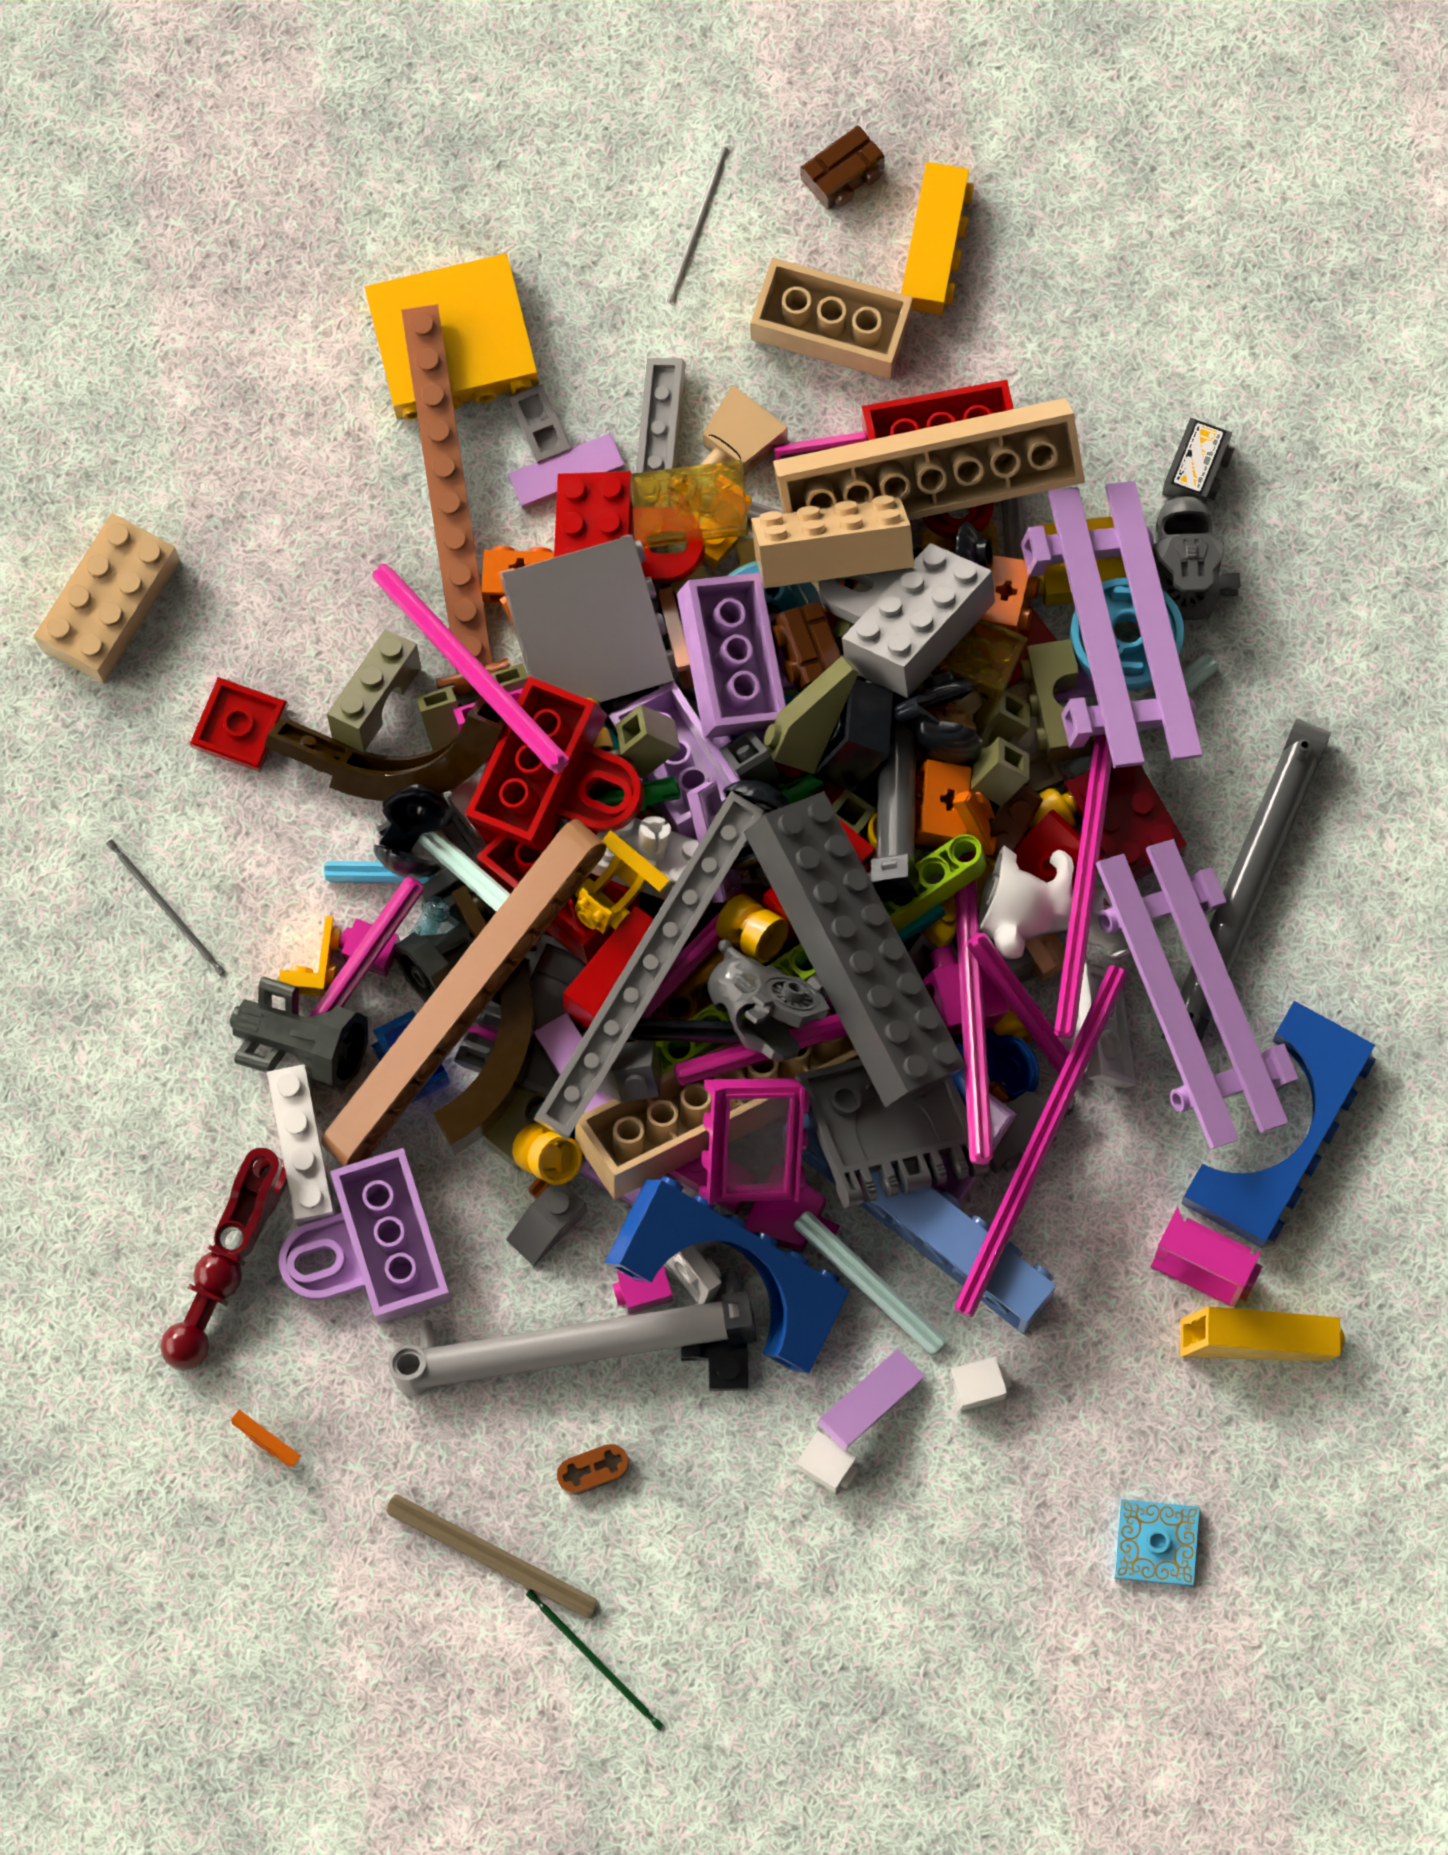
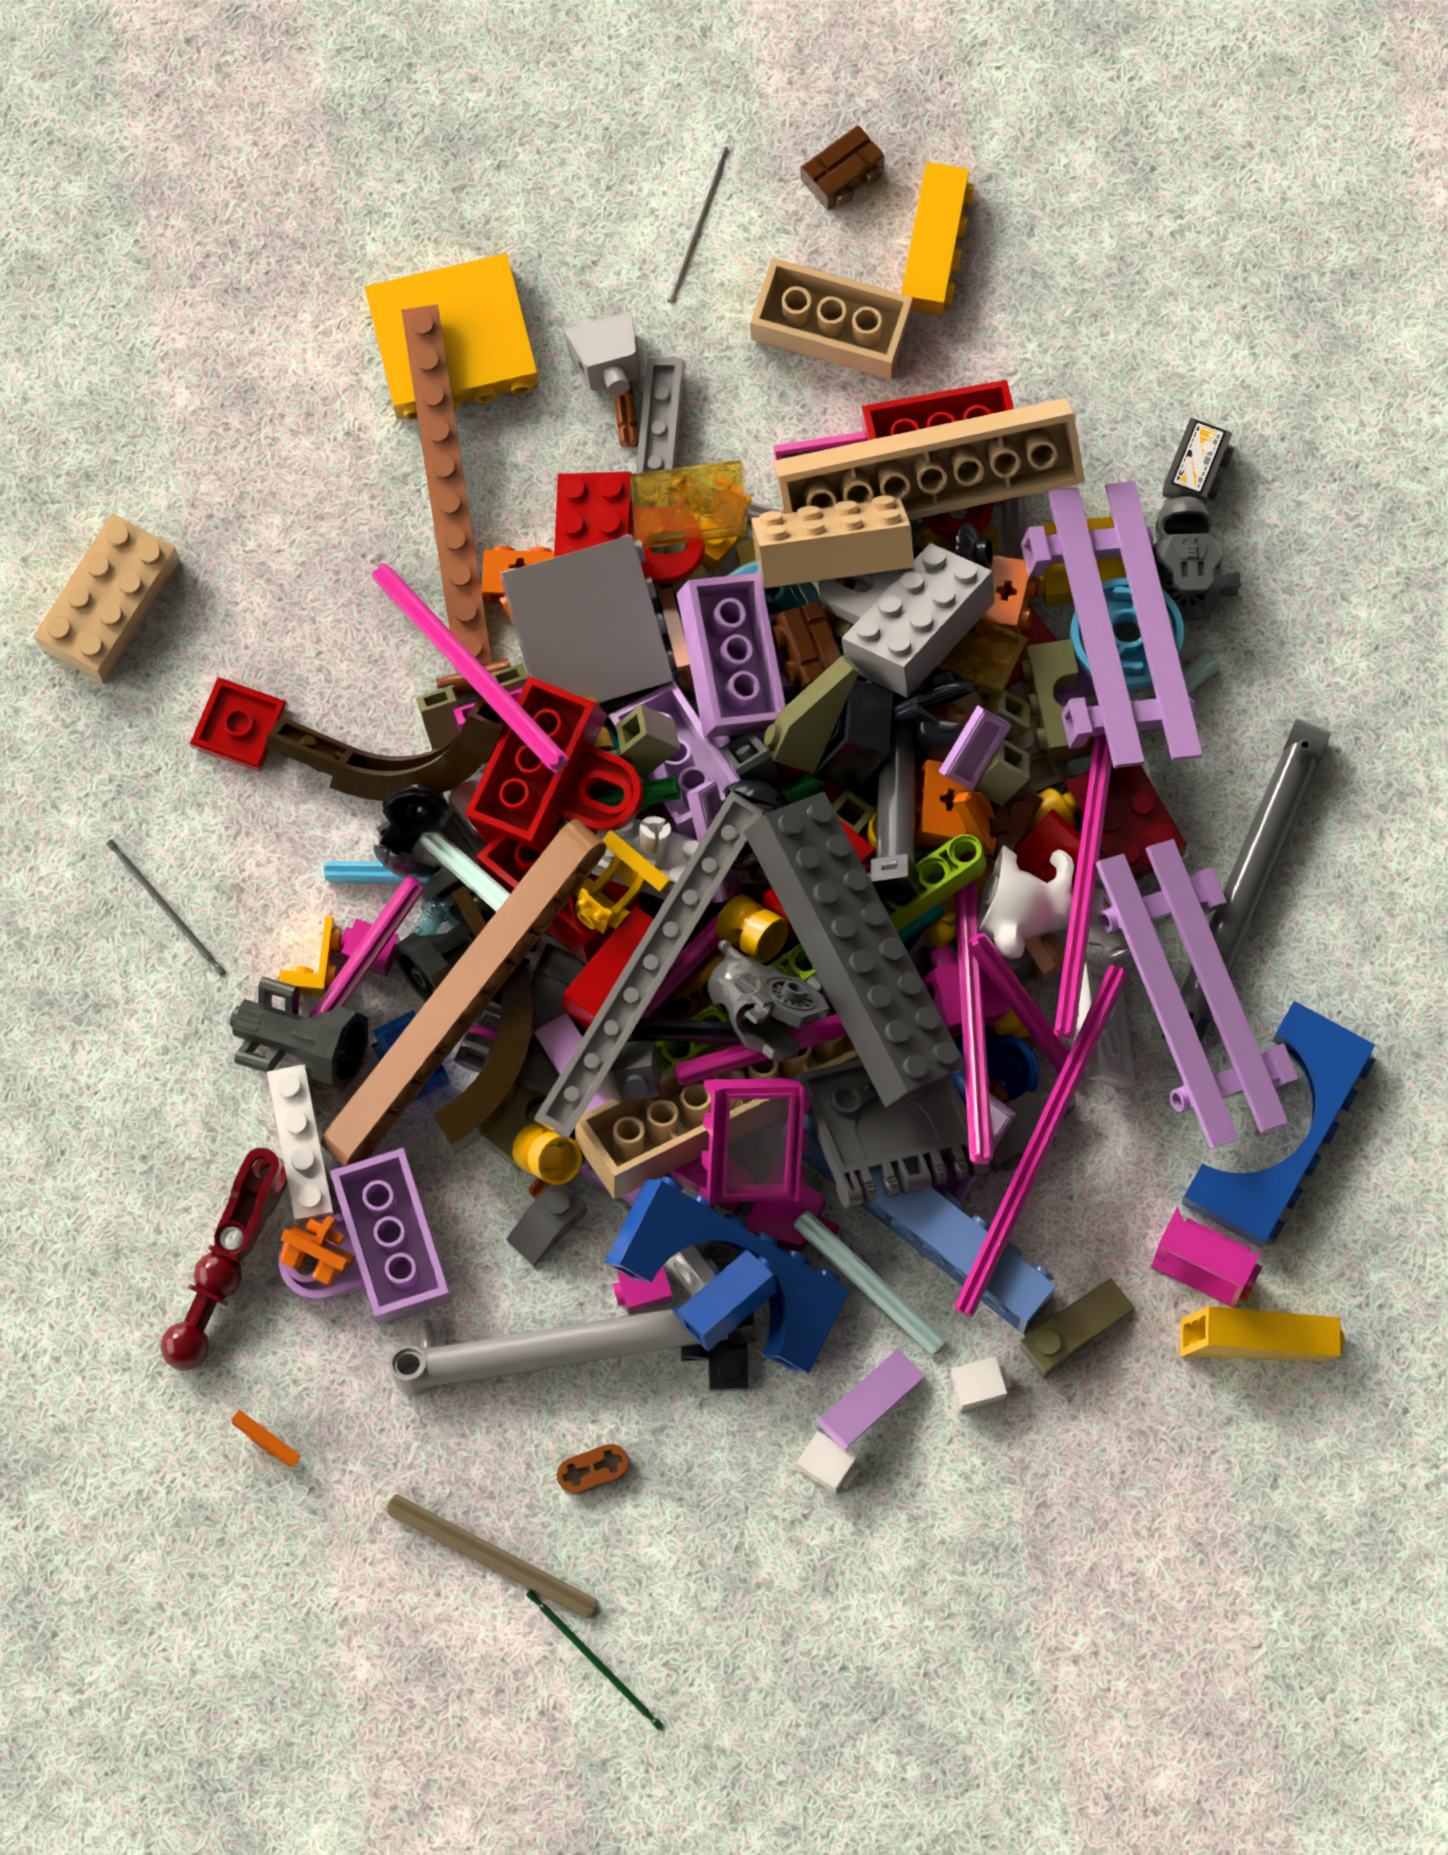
(331, 1257): none -> orange hips
(359, 708): olive arch -> none
(539, 423): light grey slope -> none
(539, 480): lavender tile -> none
(605, 352): none -> torso
(626, 418): none -> dark orange axle
(727, 1299): none -> blue brick
(742, 432): tan torso -> none
(975, 748): none -> lavender tile
(1075, 1327): none -> olive slope
(1157, 1542): medium azure plate -> none

